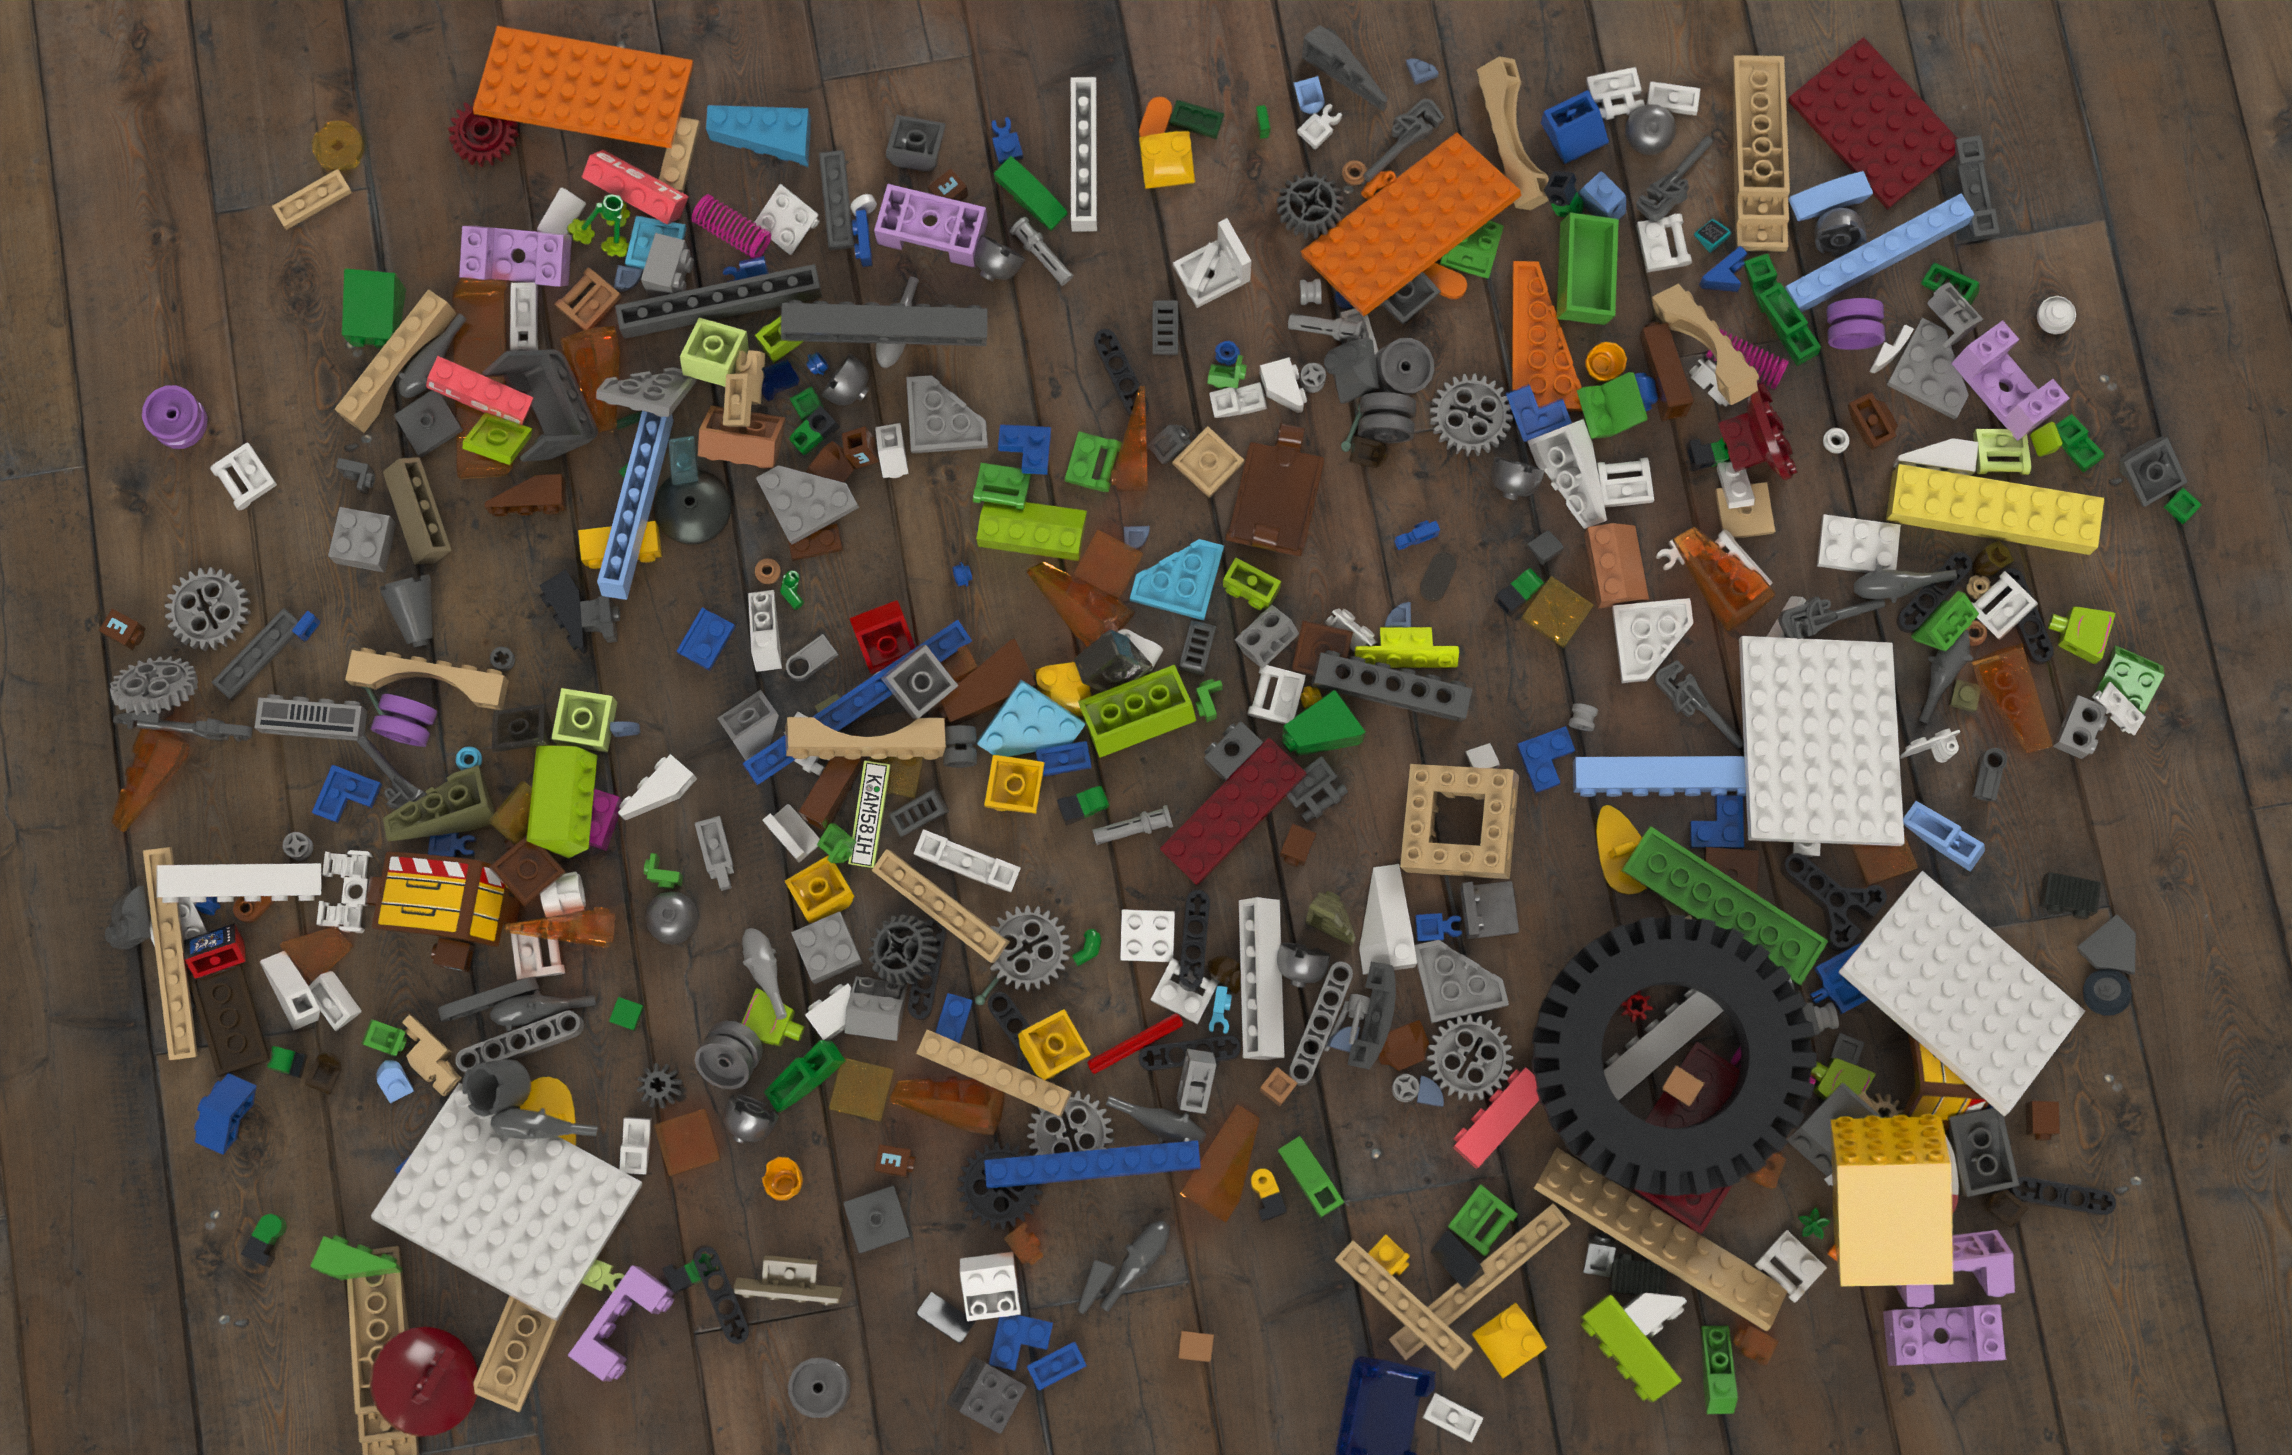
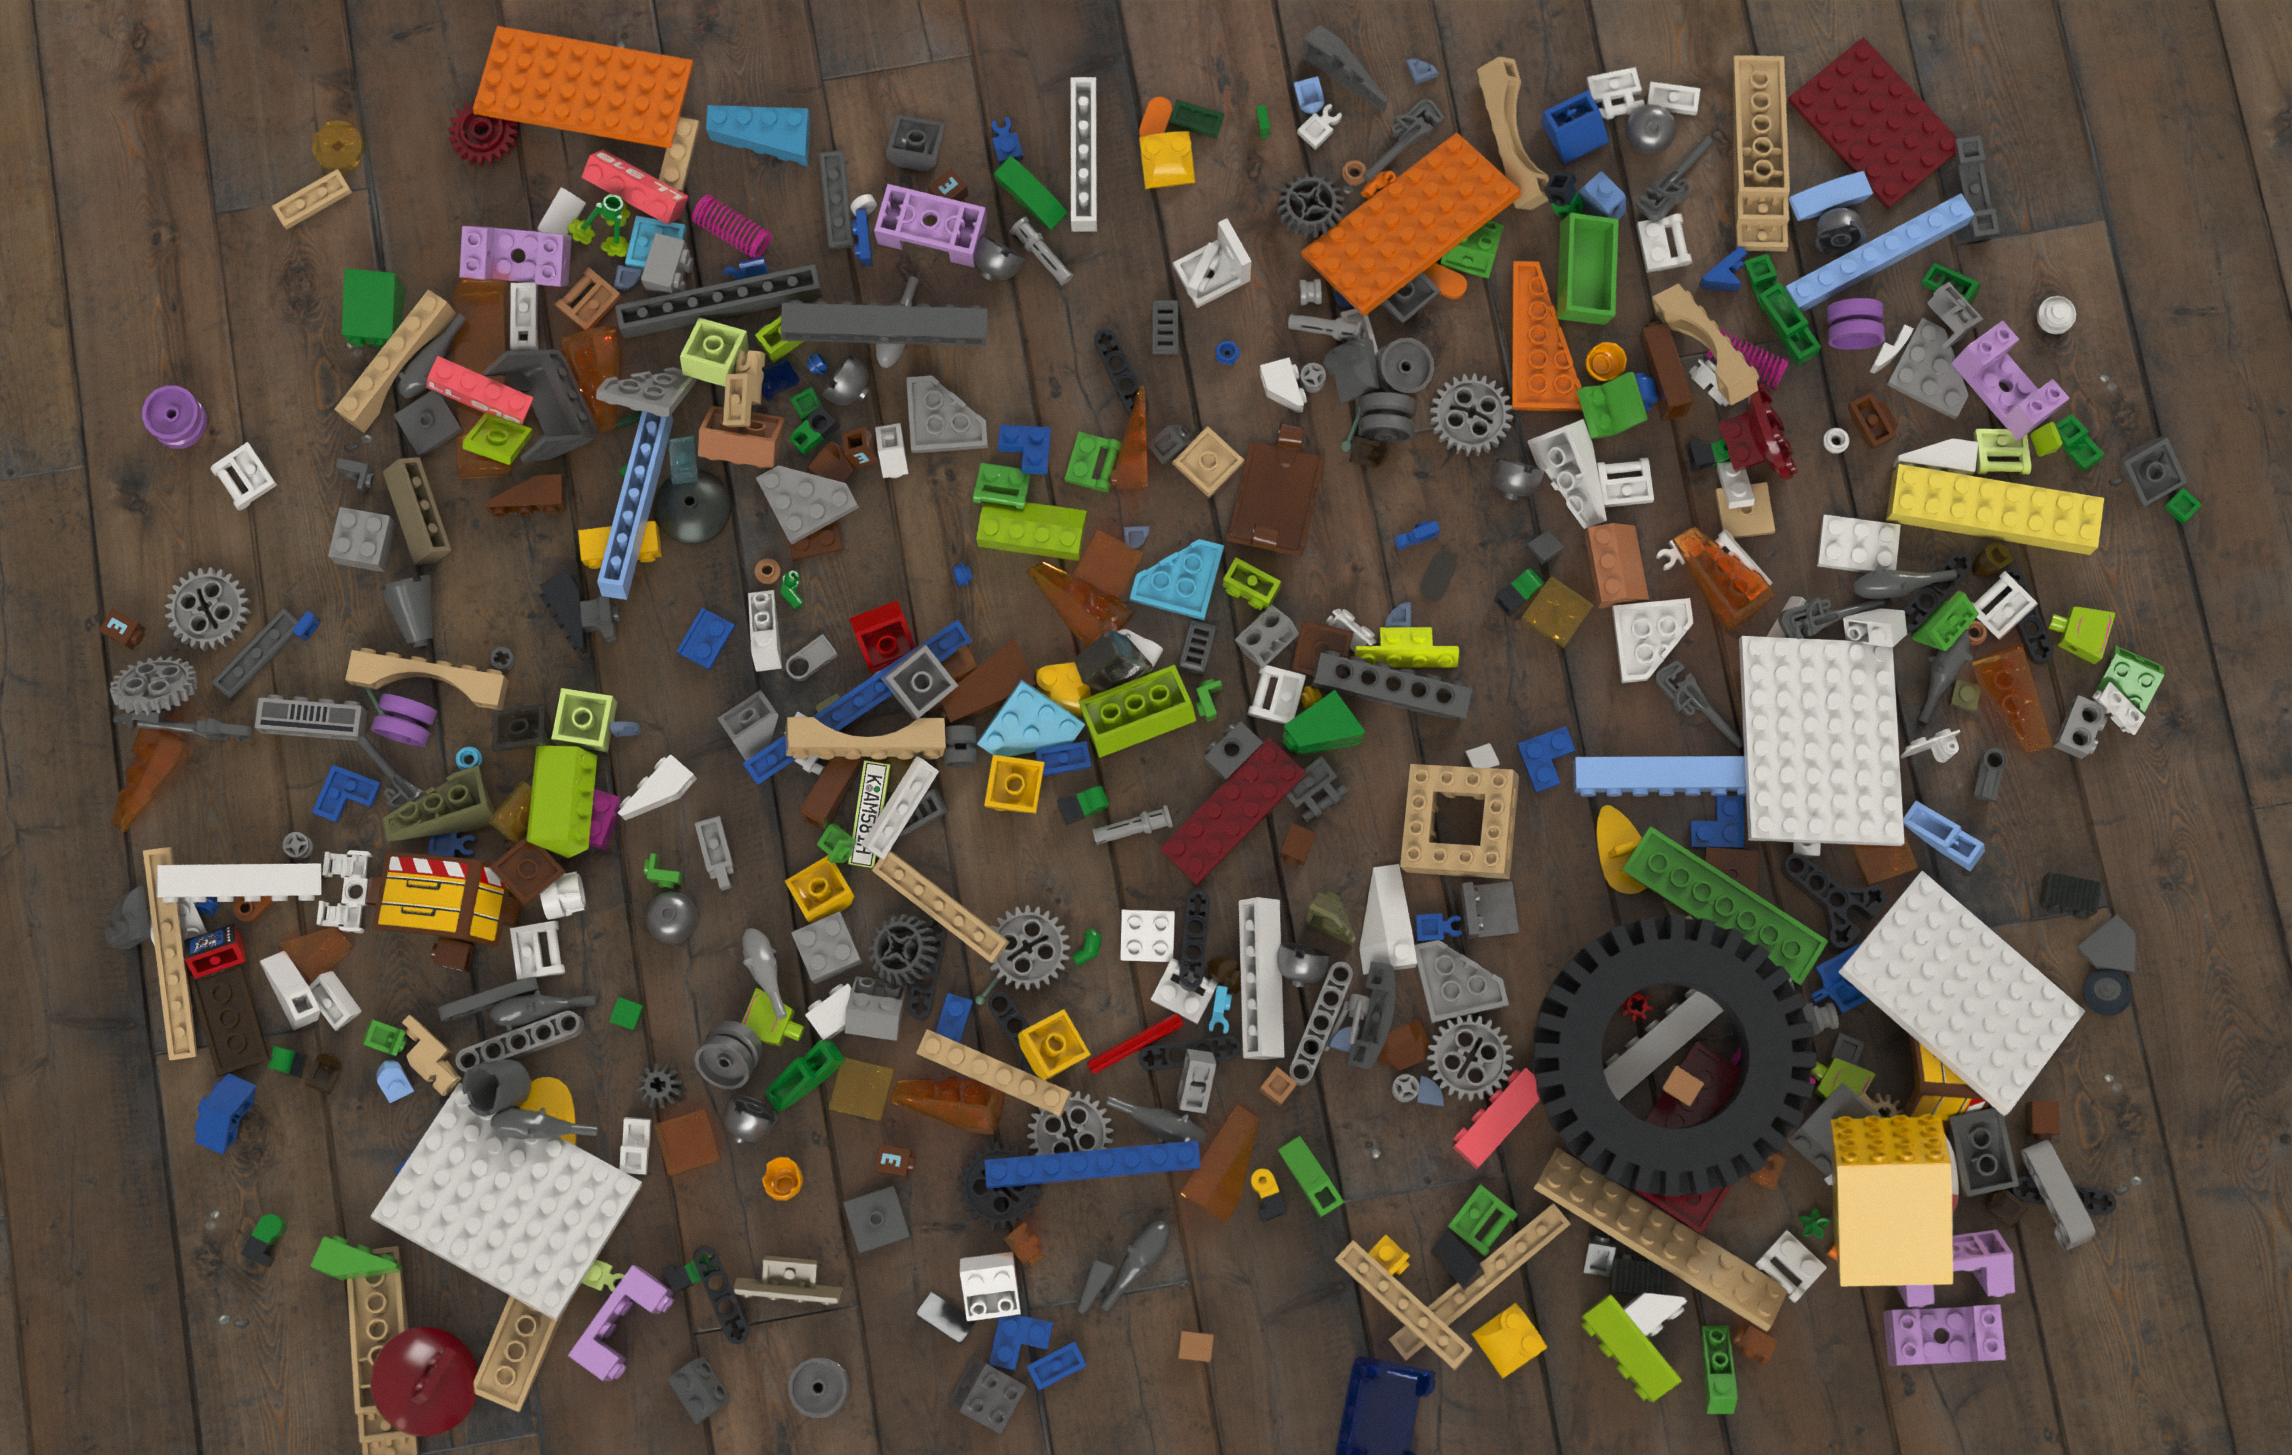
(581, 927): clear orange wedge -> none
(699, 1389): none -> dark grey bracket
(787, 219): white hinge -> none
(792, 832): white panel -> none
(900, 808): none -> white plate
(966, 861): white slope -> none
(1227, 376): bright green bracket -> none
(1238, 401): white slope -> none
(1453, 1417): white plate -> none
(1536, 420): blue plate -> none
(1583, 717): light grey wheel -> none
(1712, 235): slope -> none
(1876, 627): none -> white slope
(1972, 588): tan plate -> none
(2059, 1194): none -> light grey beam

